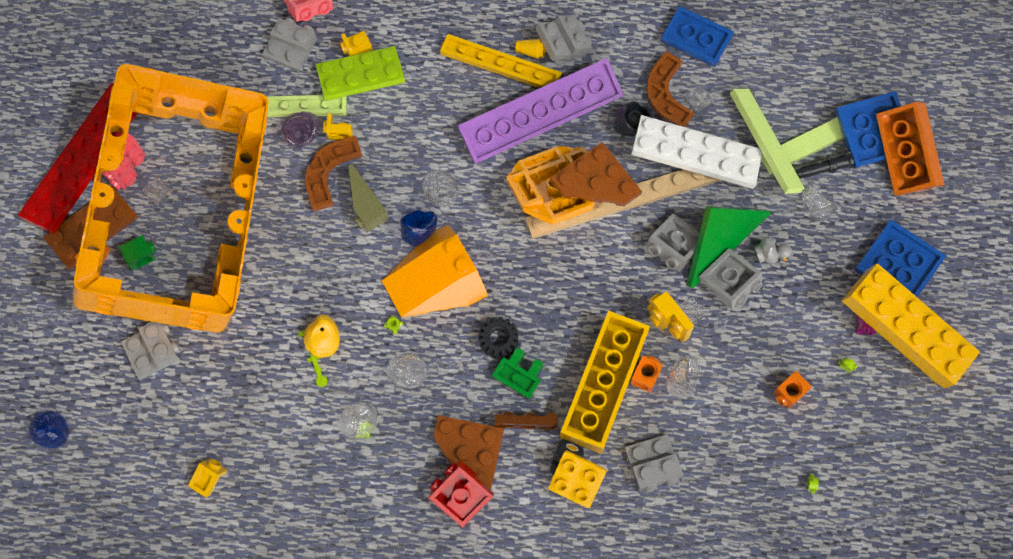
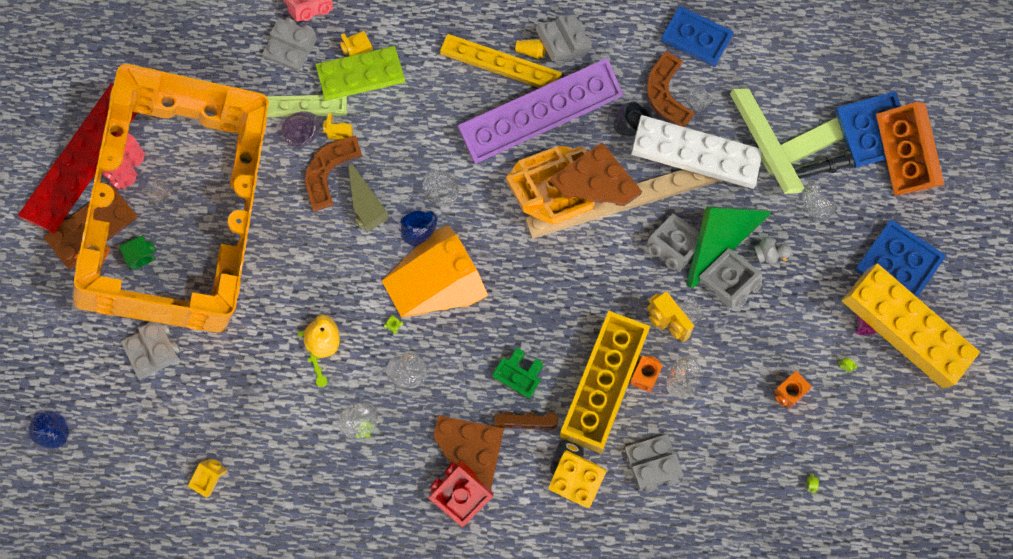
(498, 325): black tyre -> none

